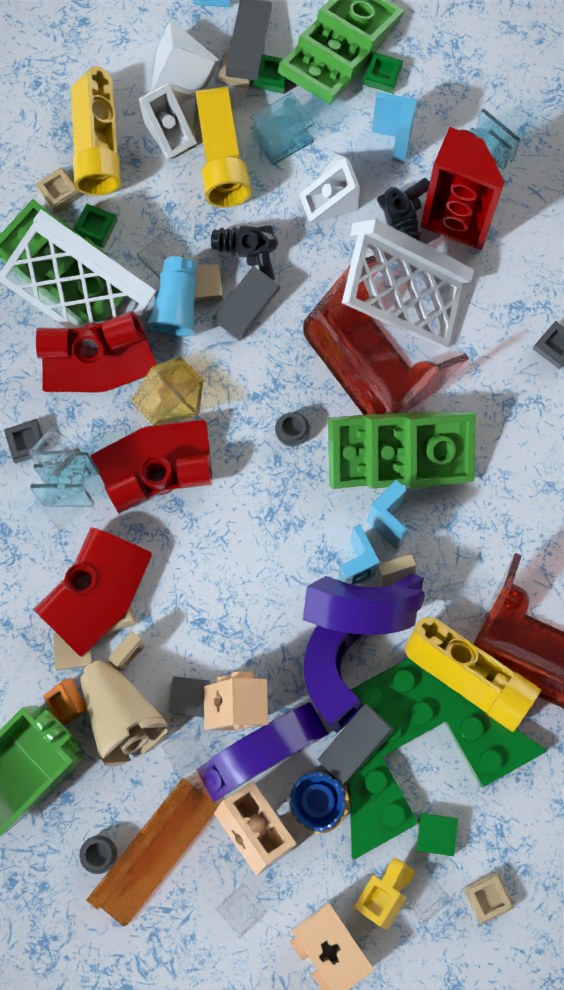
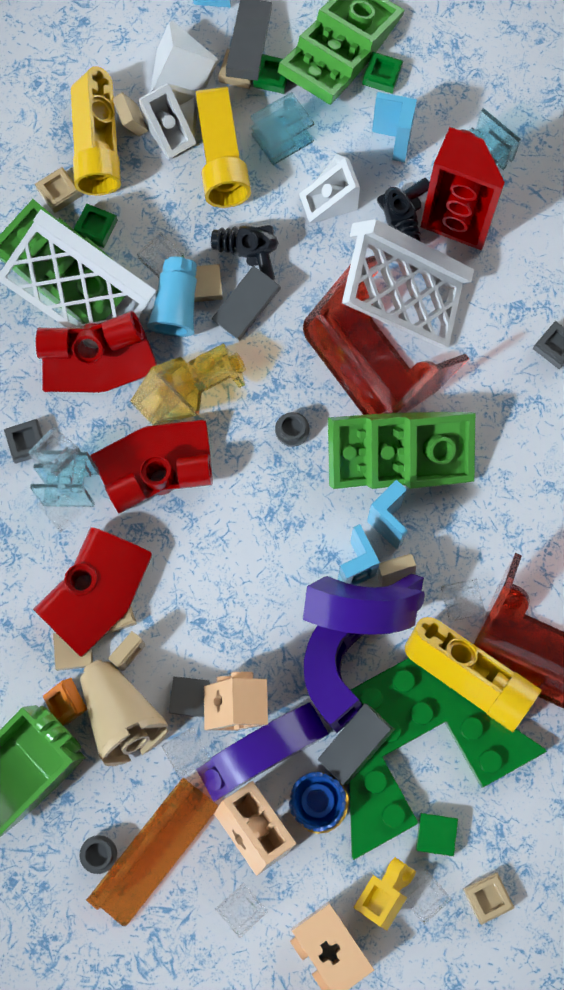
(130, 114): none -> tan tile
(216, 367): none -> clear yellow bracket

